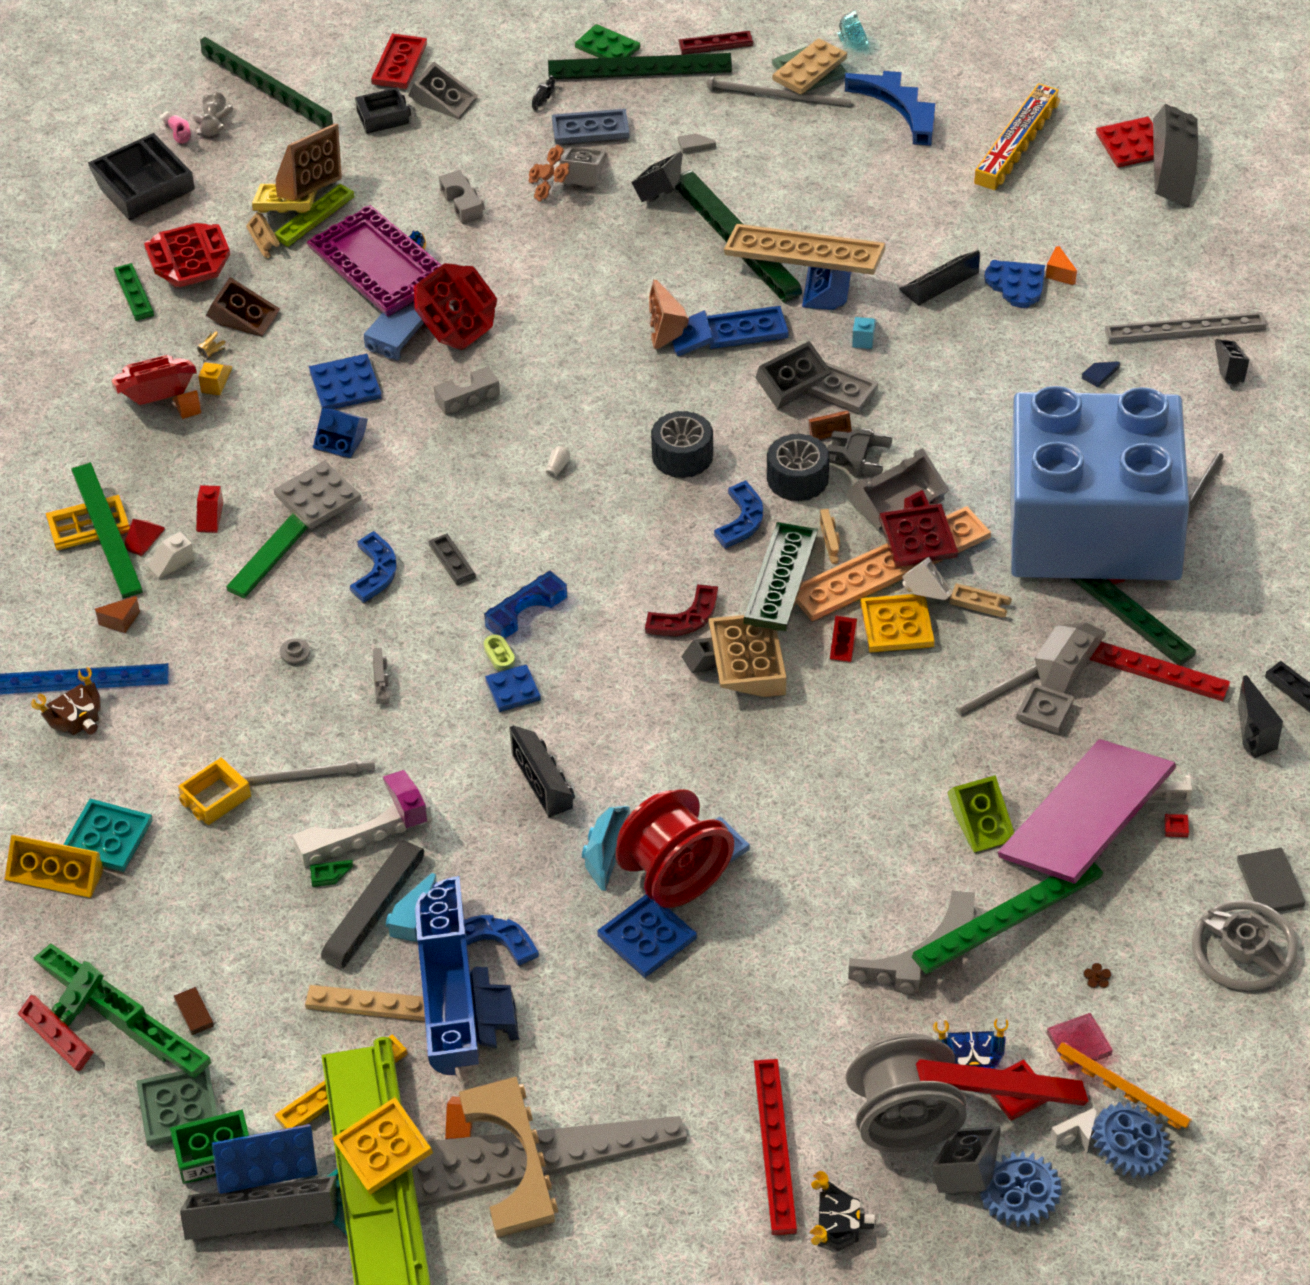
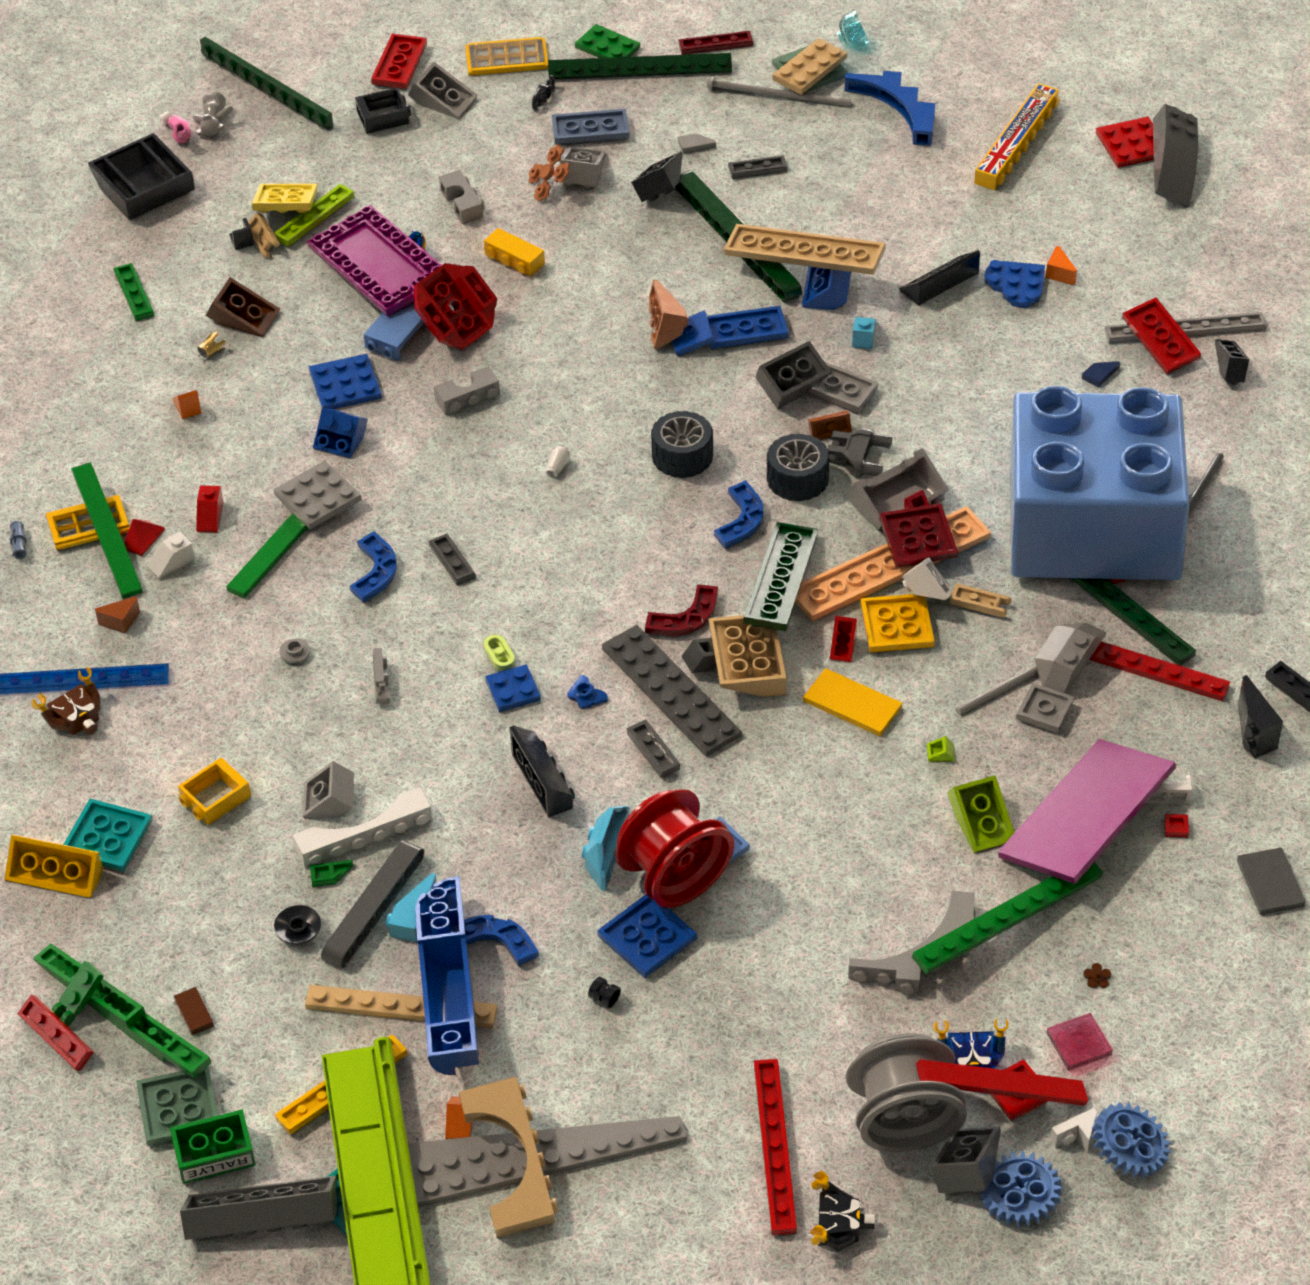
(18, 539): none -> sand blue pin
(154, 379): red piece -> none
(188, 253): red piece -> none
(213, 378): yellow slope -> none
(242, 237): none -> black panel
(264, 1158): blue plate -> none
(297, 917): none -> black dish
(310, 164): medium nougat slope -> none
(328, 792): none -> light grey slope
(351, 767): light grey bar -> none
(382, 1145): yellow plate -> none
(406, 798): magenta slope -> none
(493, 1008): dark blue plate -> none
(506, 56): none -> clear piece
(514, 252): none -> yellow brick
(544, 591): clear blue arch -> none
(585, 693): none -> blue animal
(604, 992): none -> black wheel
(653, 748): none -> dark grey plate
(671, 690): none -> dark grey plate
(757, 167): none -> dark grey tile
(830, 536): tan hinge -> none
(852, 702): none -> yellow tile
(940, 750): none -> lime slope
(1132, 1091): light orange plate -> none
(1161, 335): none -> red plate
(1256, 947): light grey piece -> none

